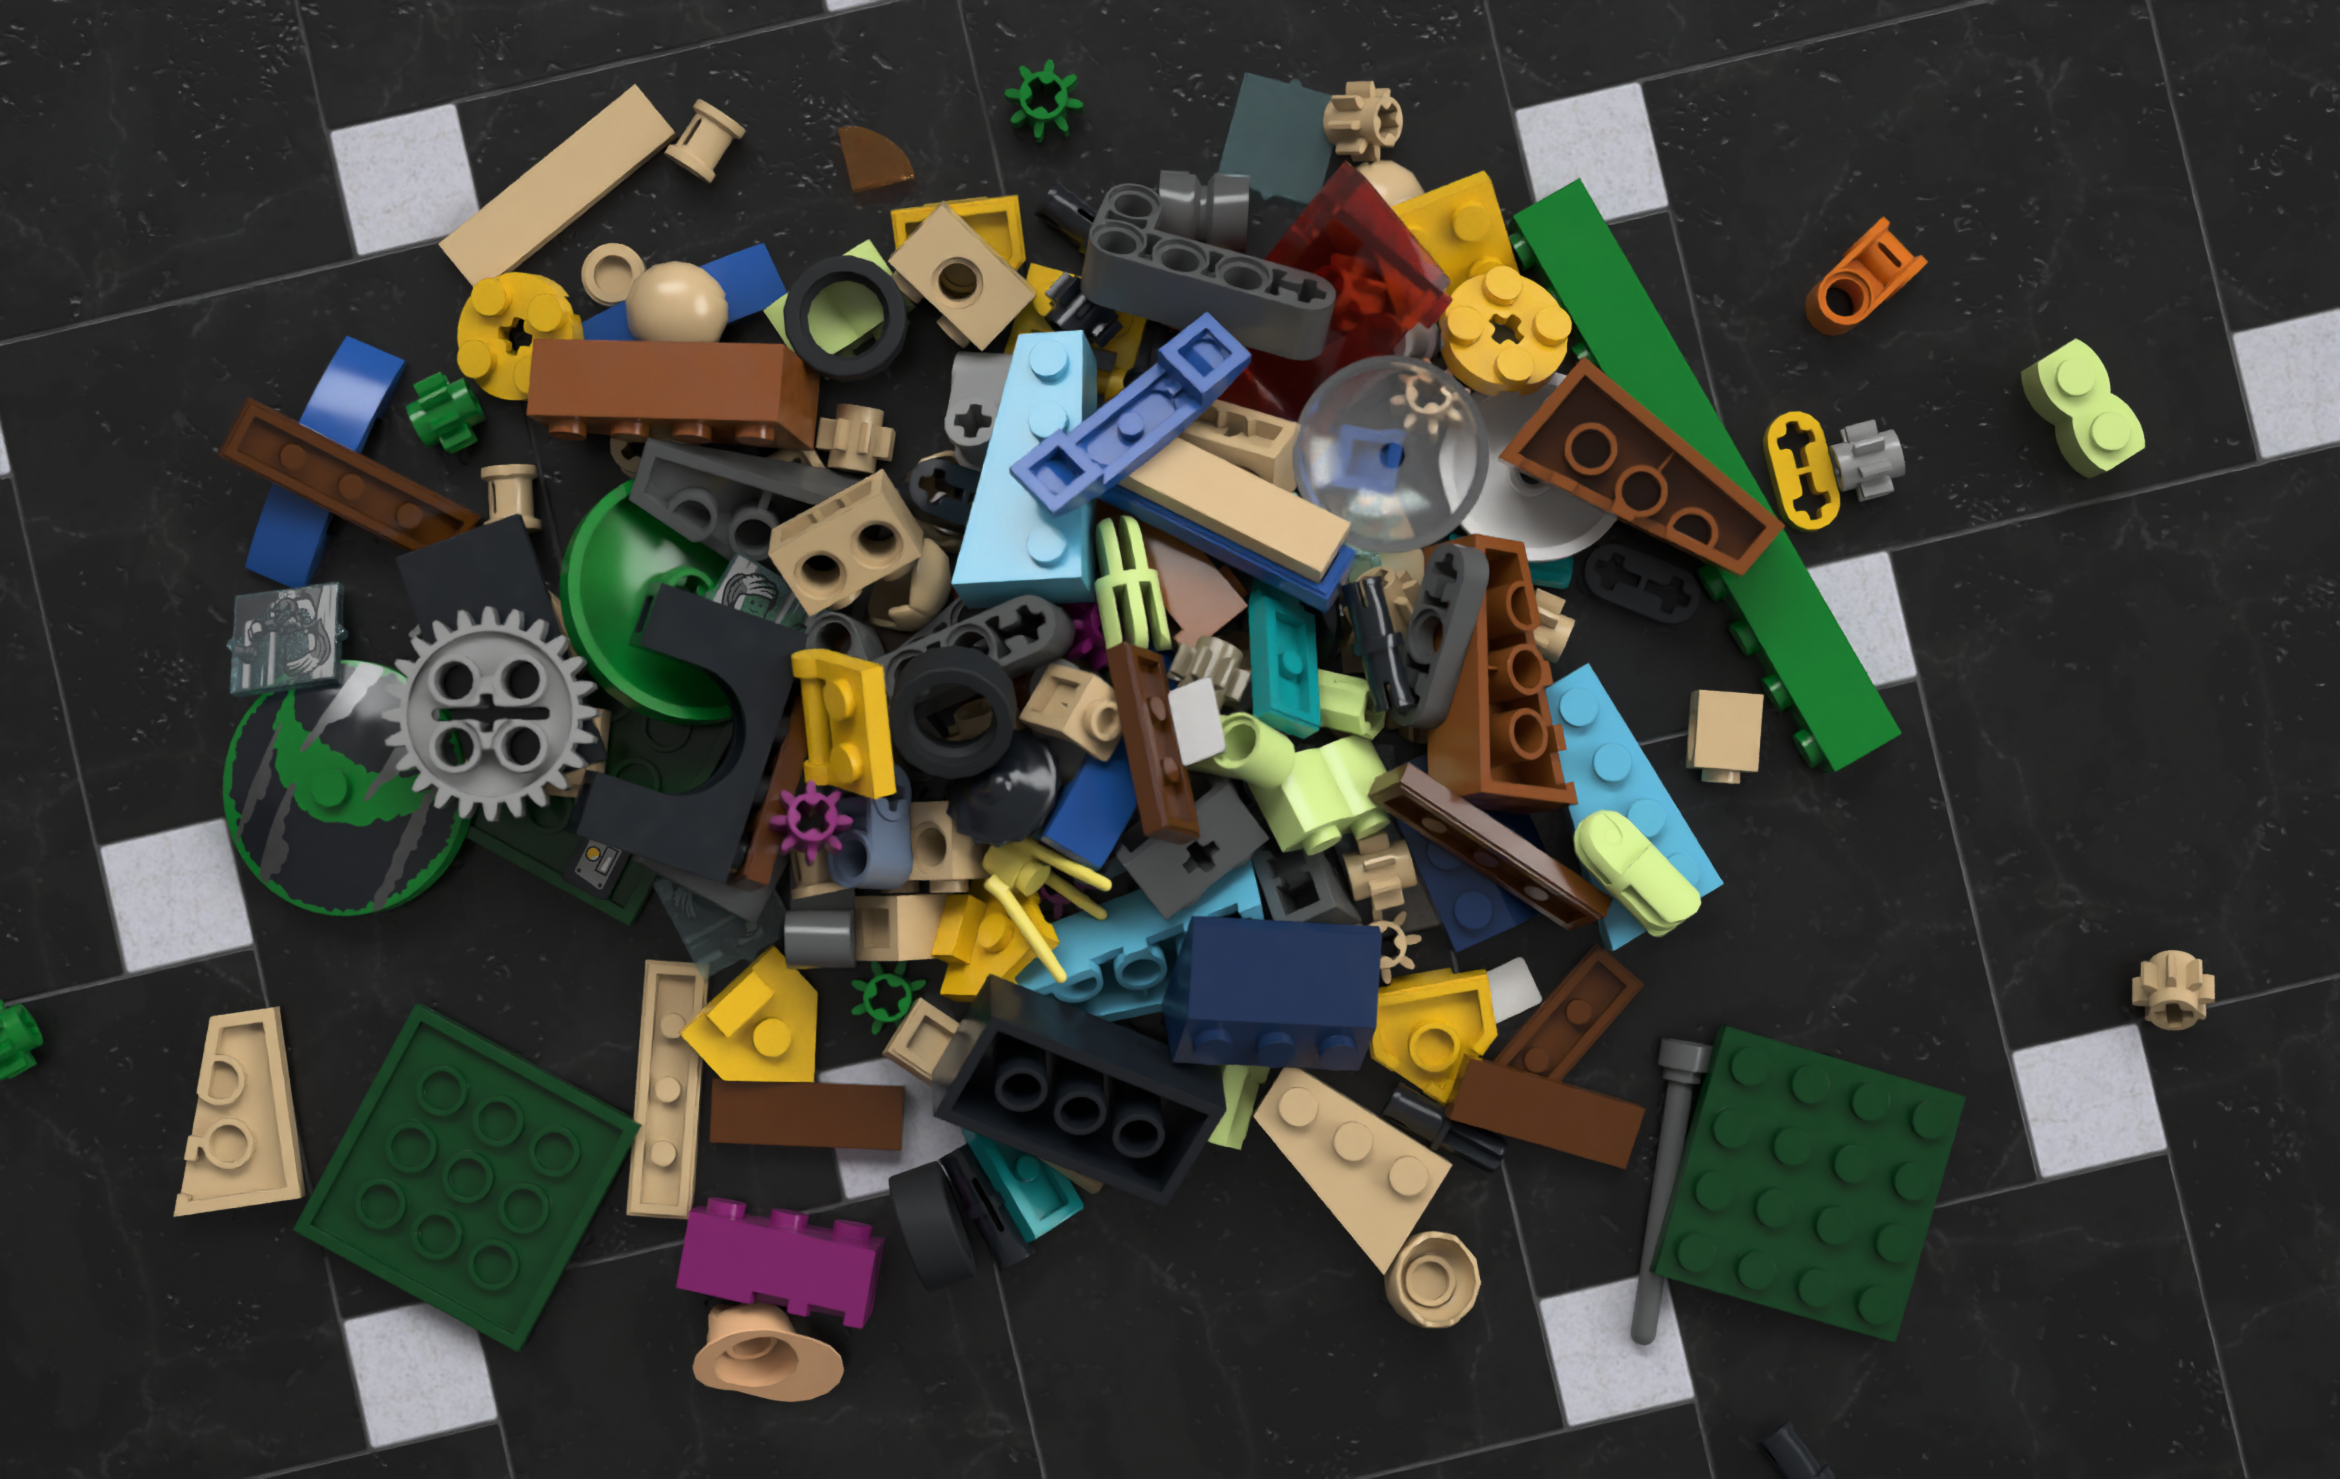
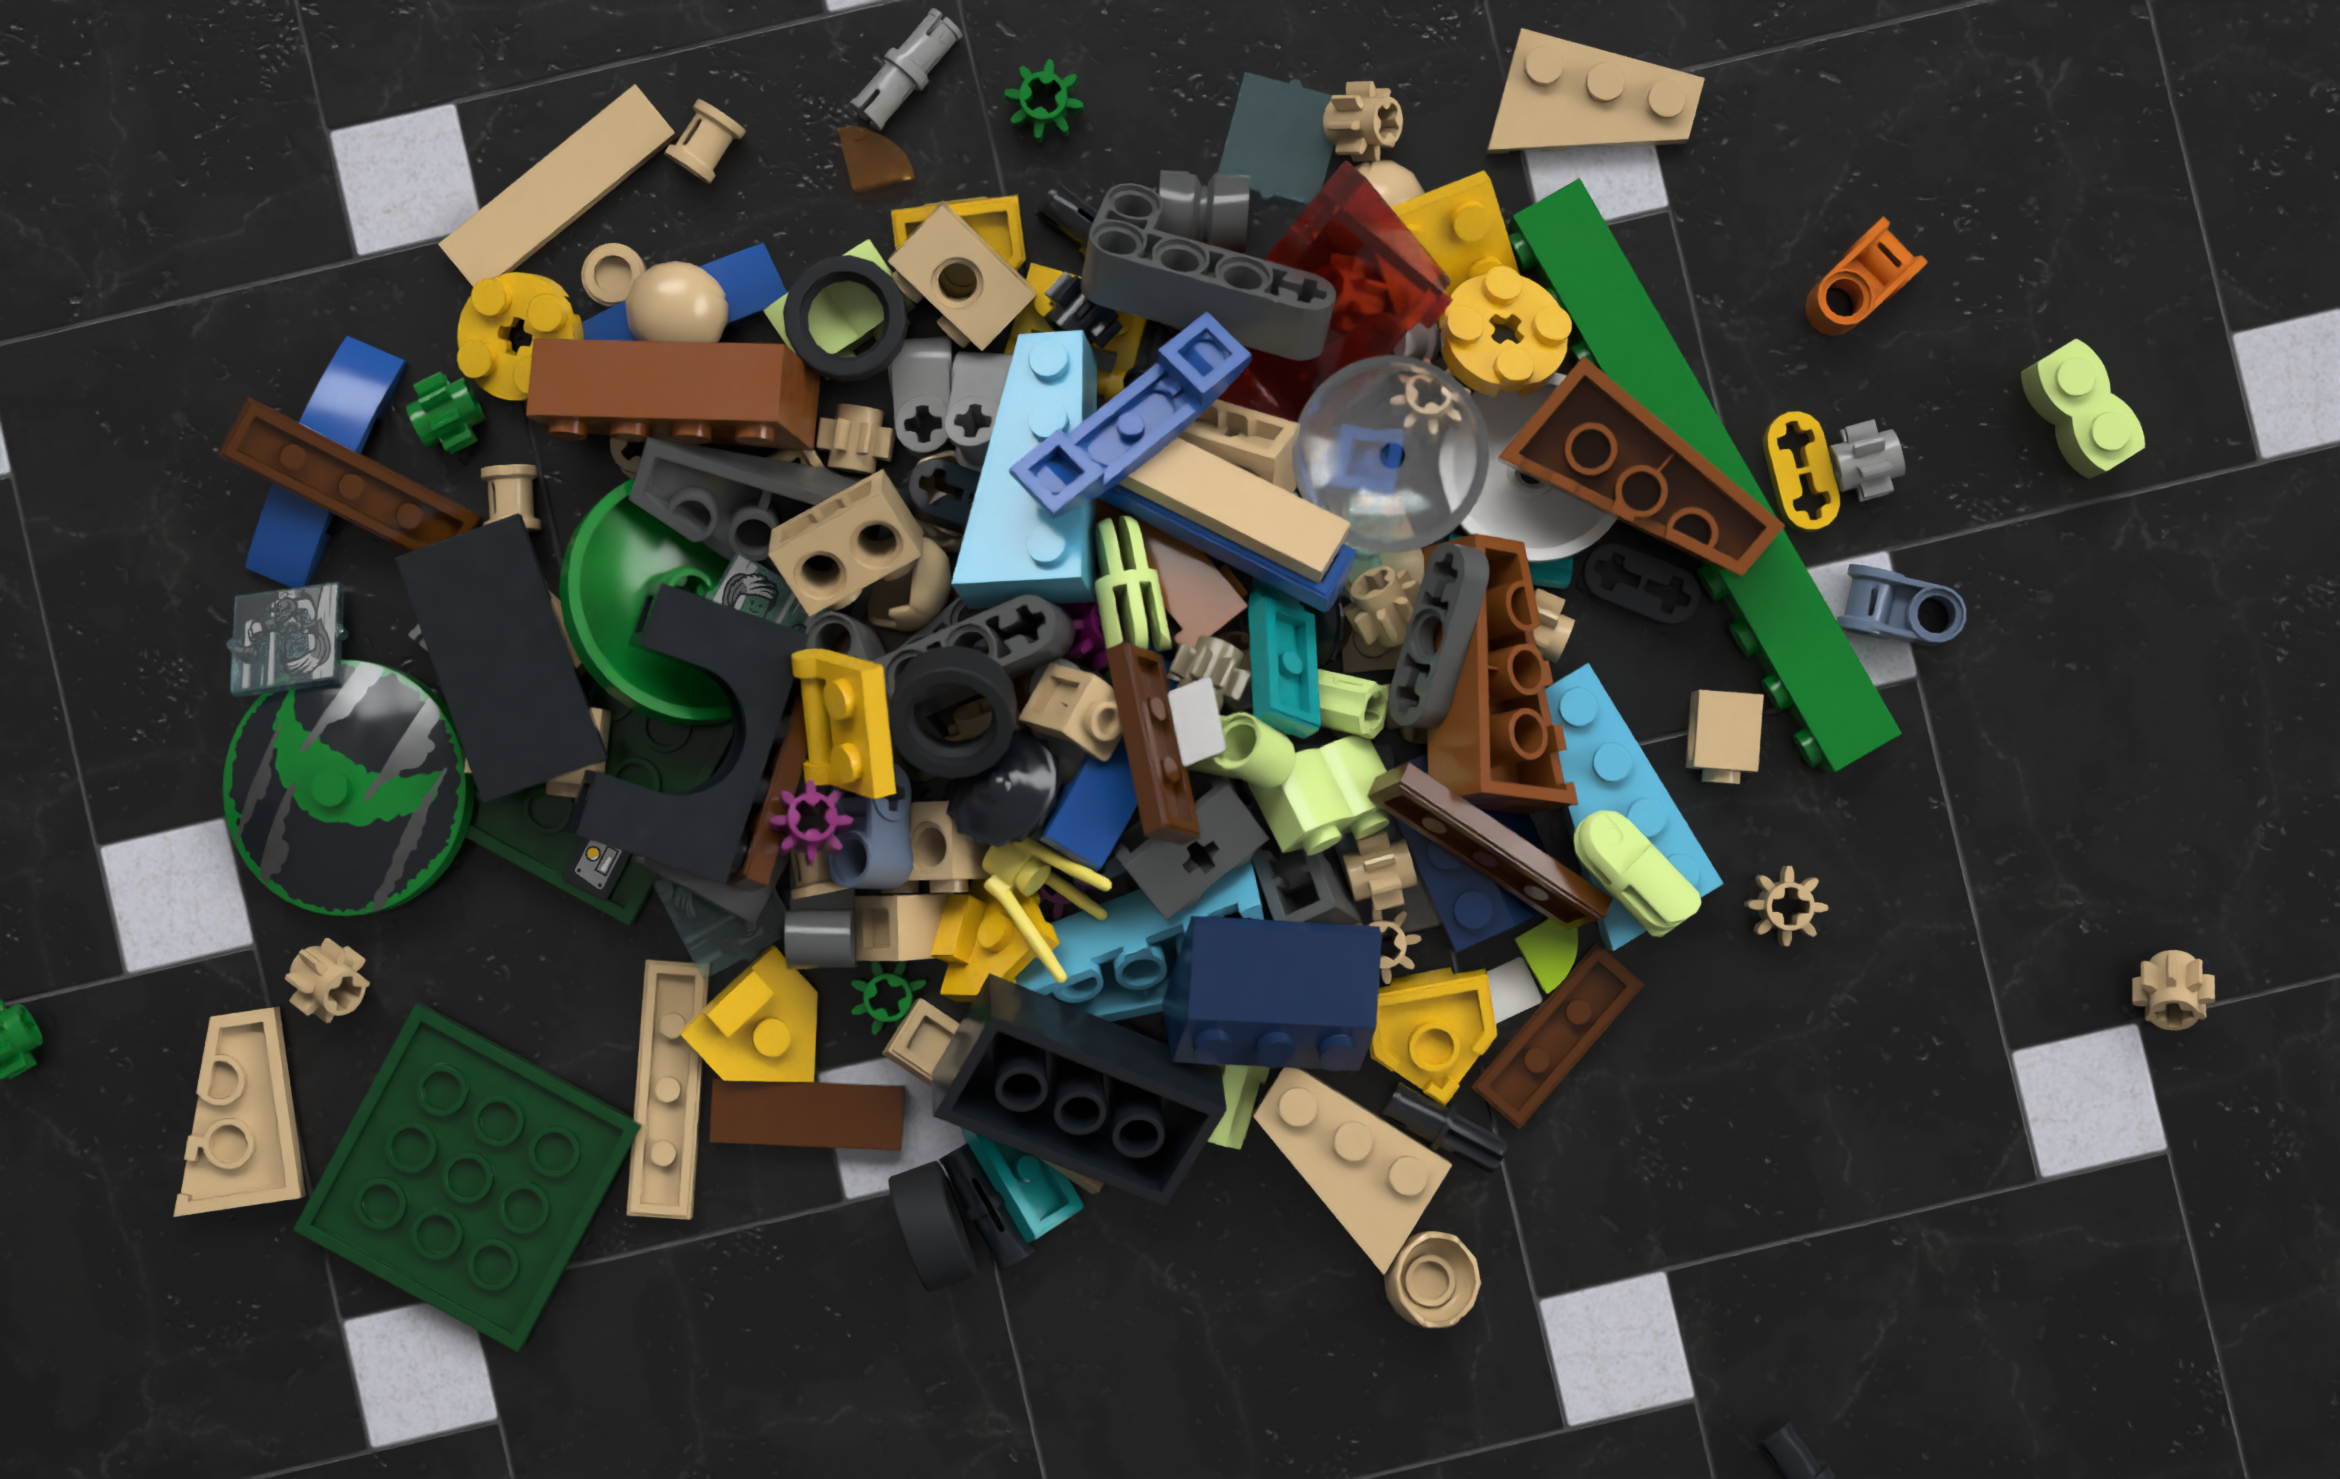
(327, 980): none -> tan gear
(491, 772): light grey gear -> none
(763, 1356): light nougat piece -> none
(781, 1260): magenta wedge -> none
(906, 69): none -> light grey pin
(922, 387): none -> light grey piece
(1377, 644): black pin -> none
(1544, 1111): reddish brown tile -> none
(1548, 952): none -> lime tile
(1589, 97): none -> tan wing
(1682, 1068): dark grey piece -> none
(1794, 920): none -> tan gear
(1807, 1183): dark green plate -> none
(1896, 605): none -> sand blue piece

